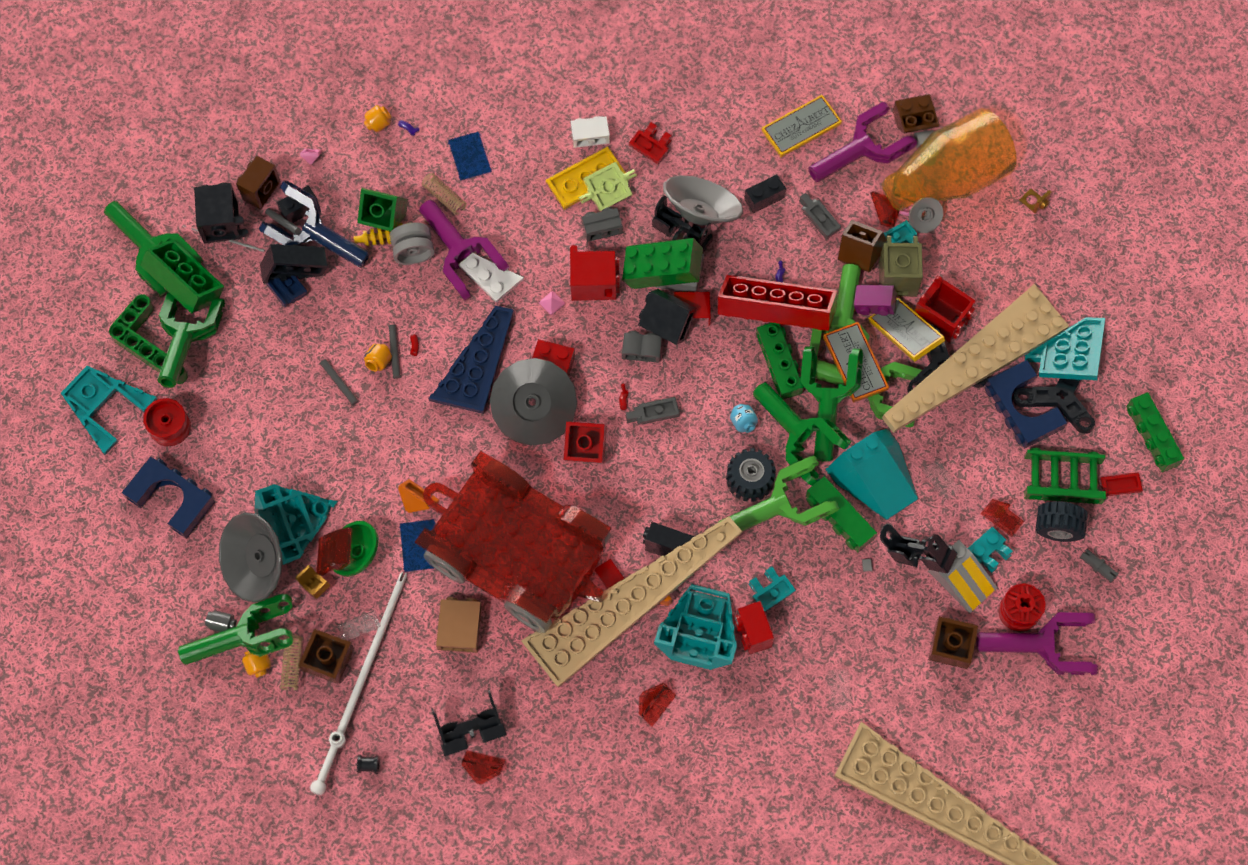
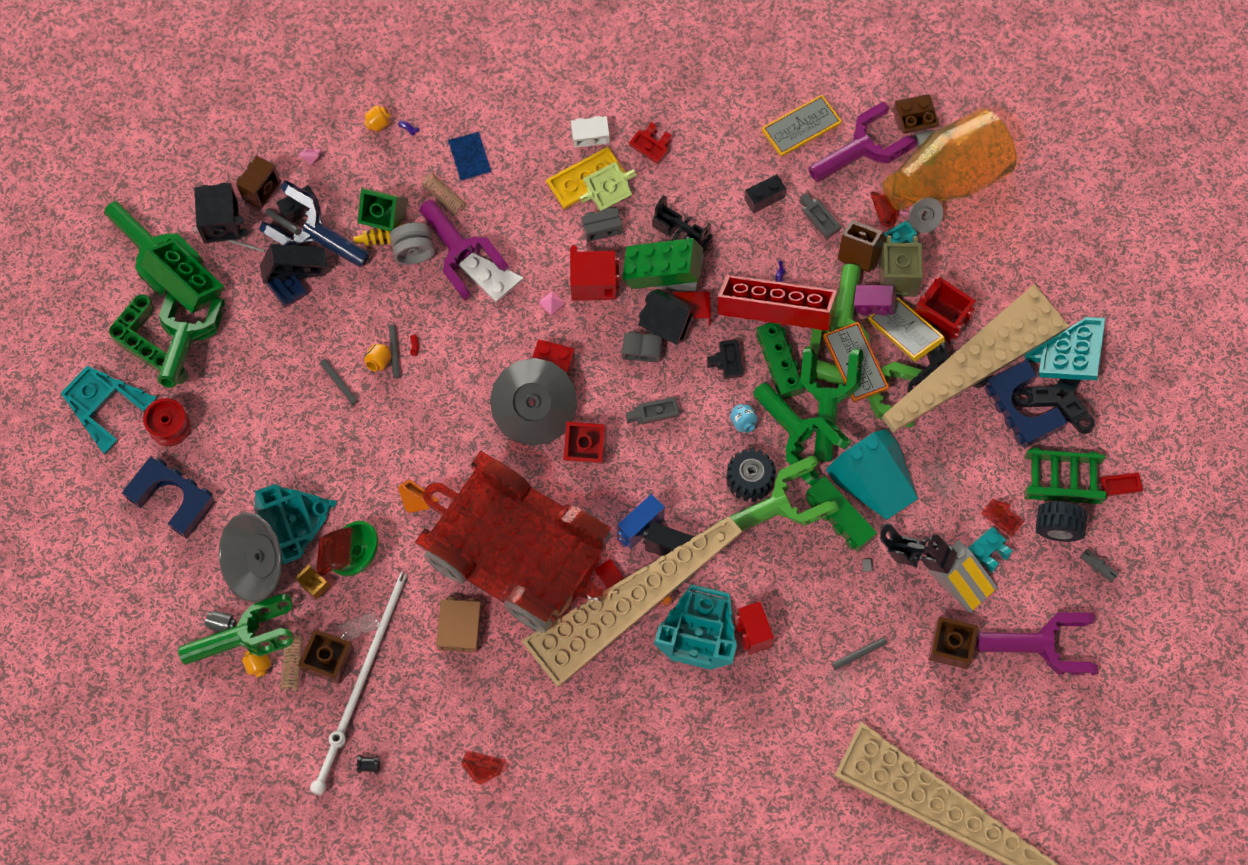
(412, 553): clear blue piece -> none
(453, 733): black piece -> none
(473, 372): dark blue wing -> none
(623, 396): red piece -> none
(632, 527): none -> blue brick
(654, 702): clear red slope -> none
(702, 200): light grey dish -> none
(727, 359): none -> black hinge
(774, 592): teal plate -> none
(859, 653): none -> dark grey bar
(1018, 617): red wheel -> none
(1042, 202): pearl gold bracket -> none
(1154, 432): green brick -> none

